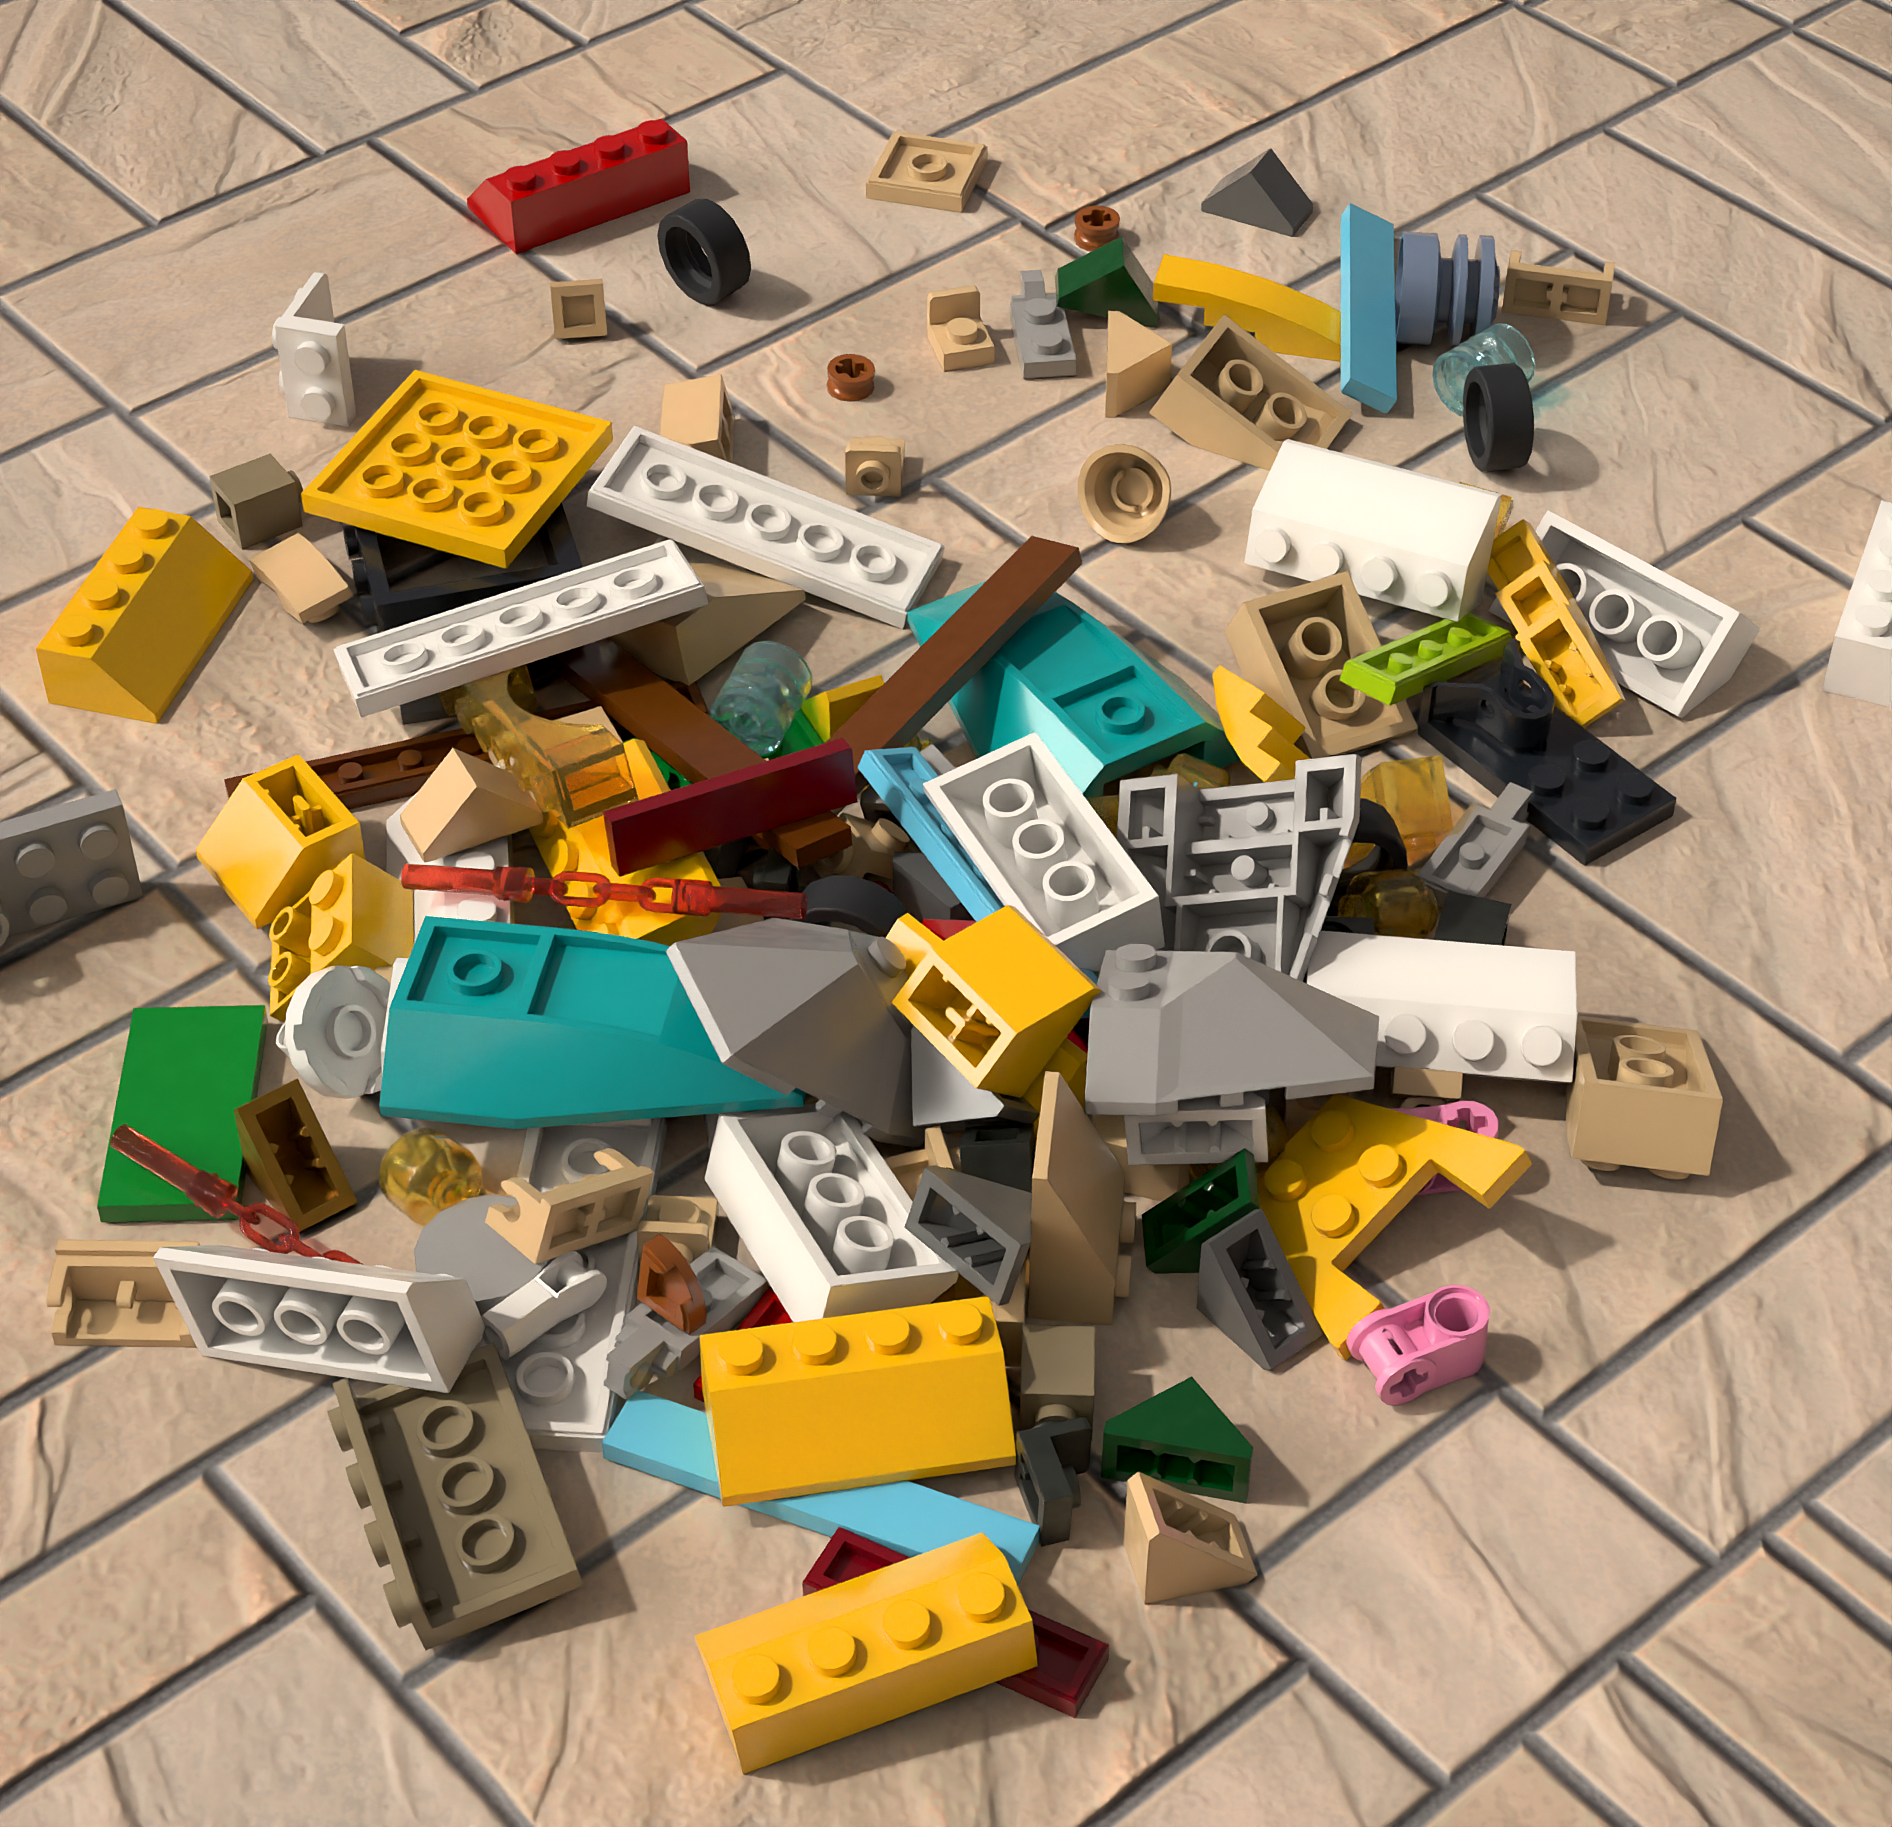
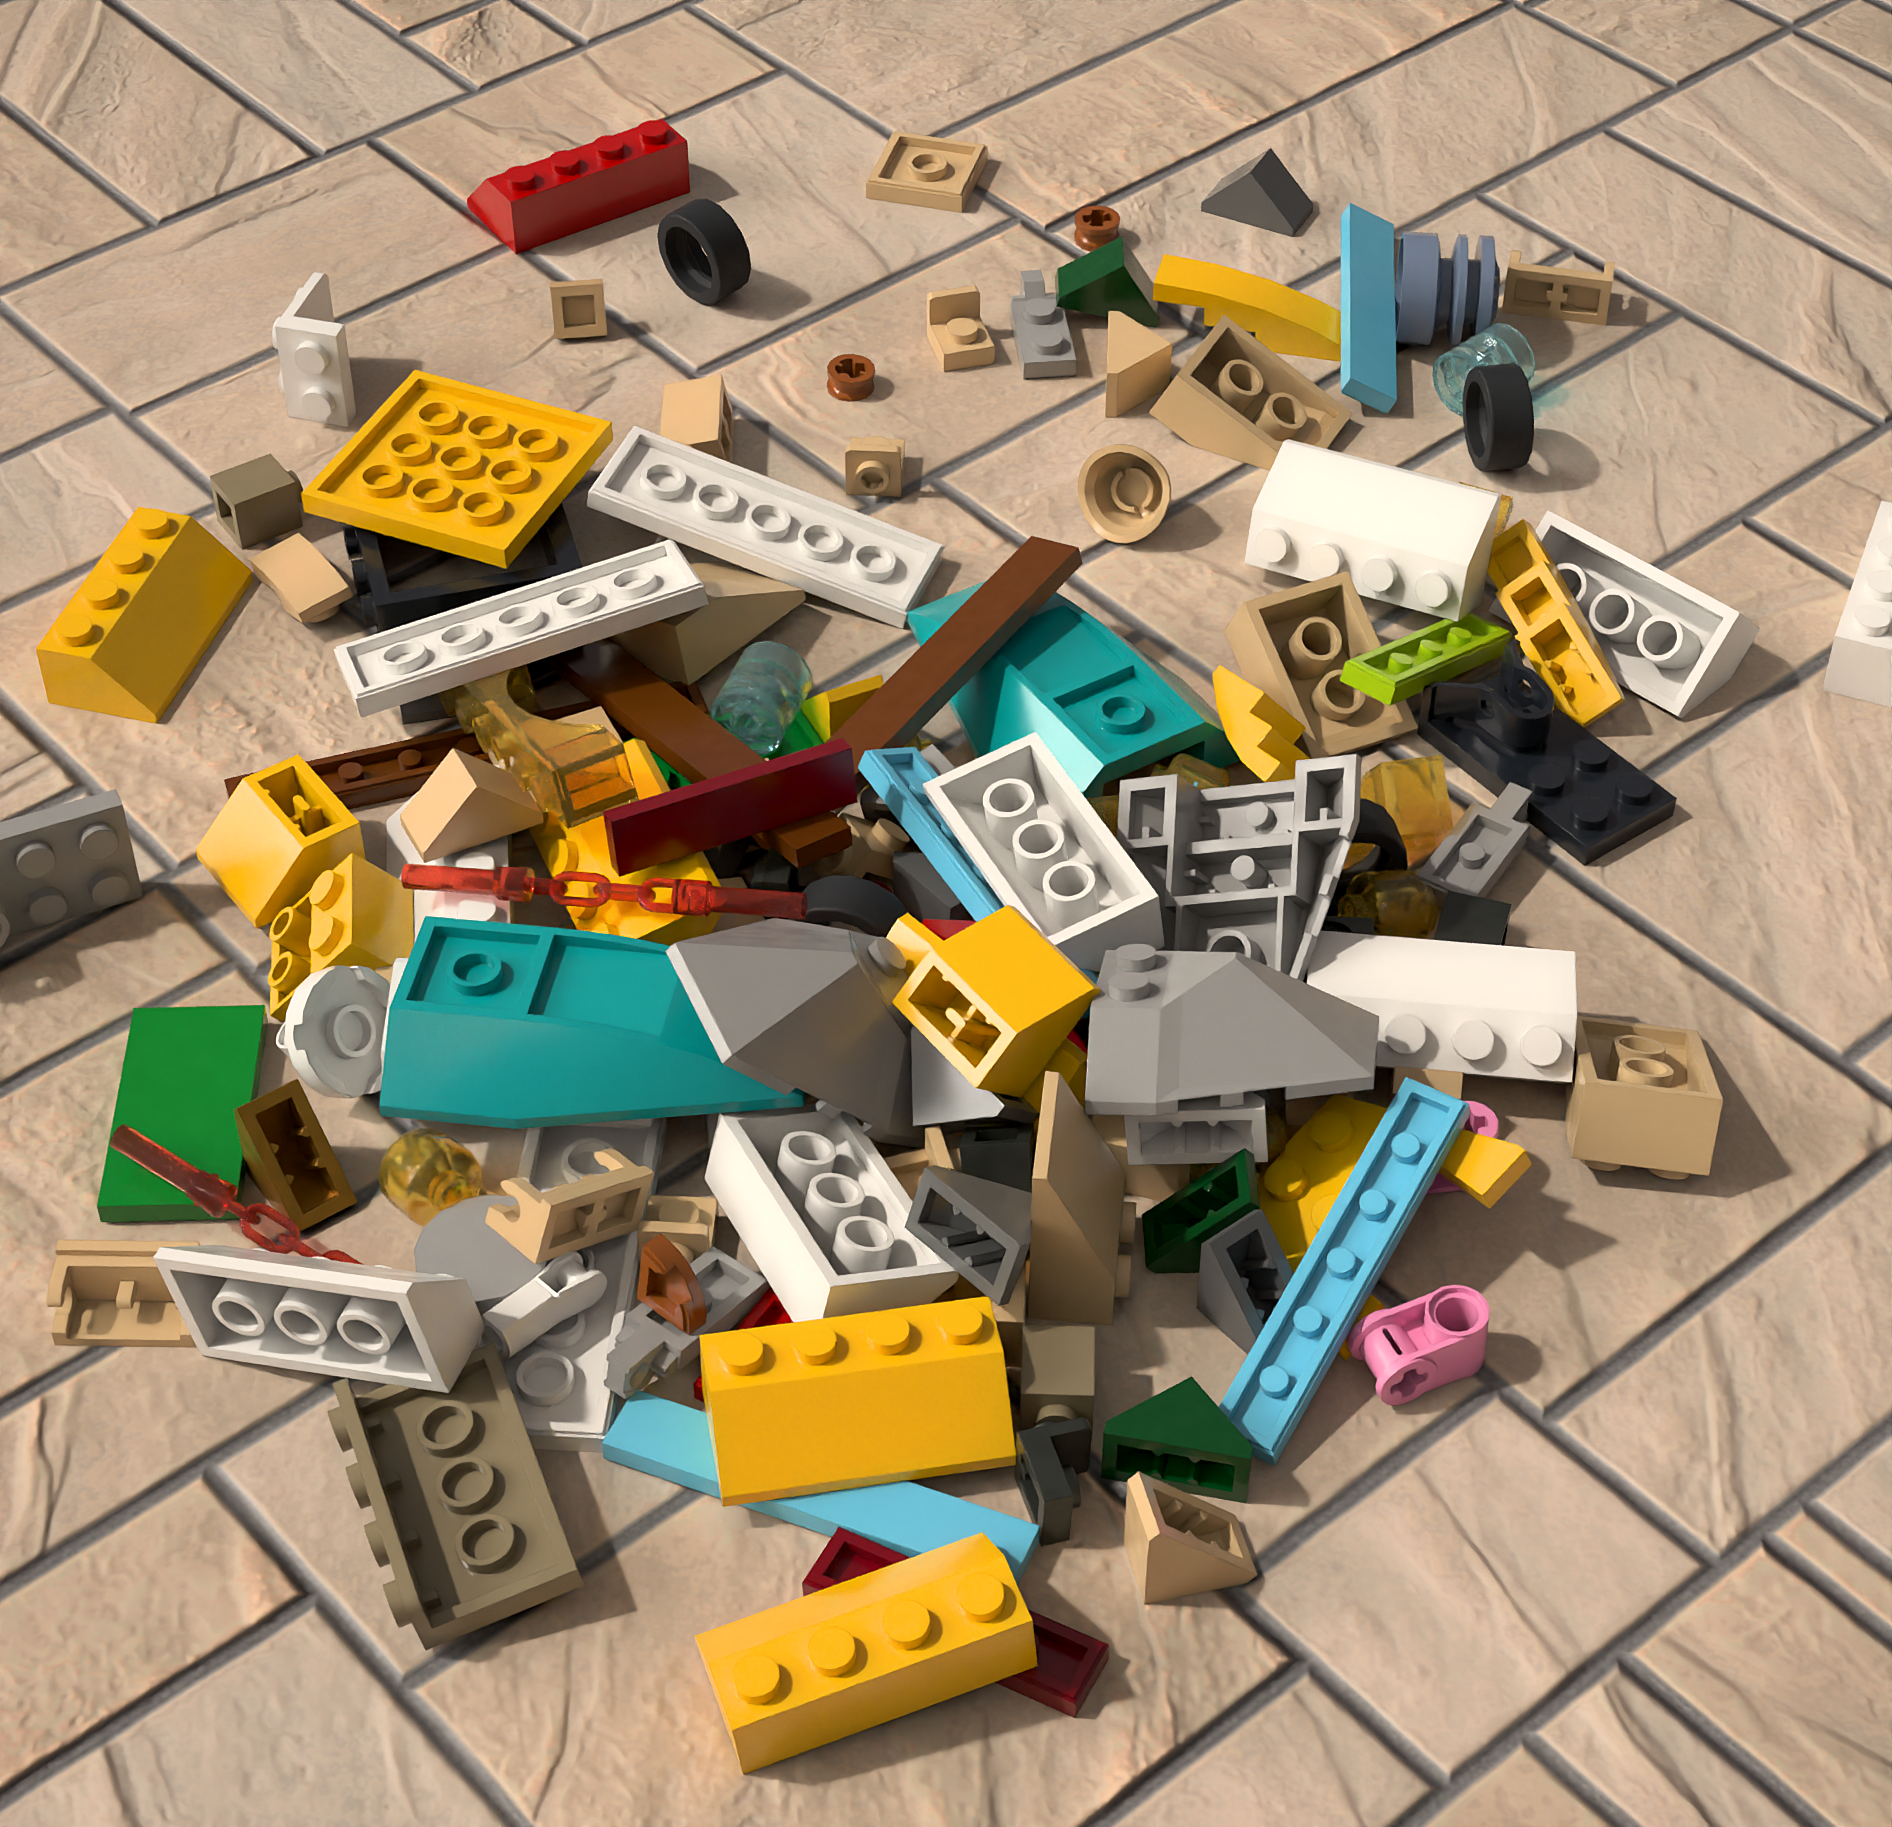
(1342, 1267): none -> medium azure tile

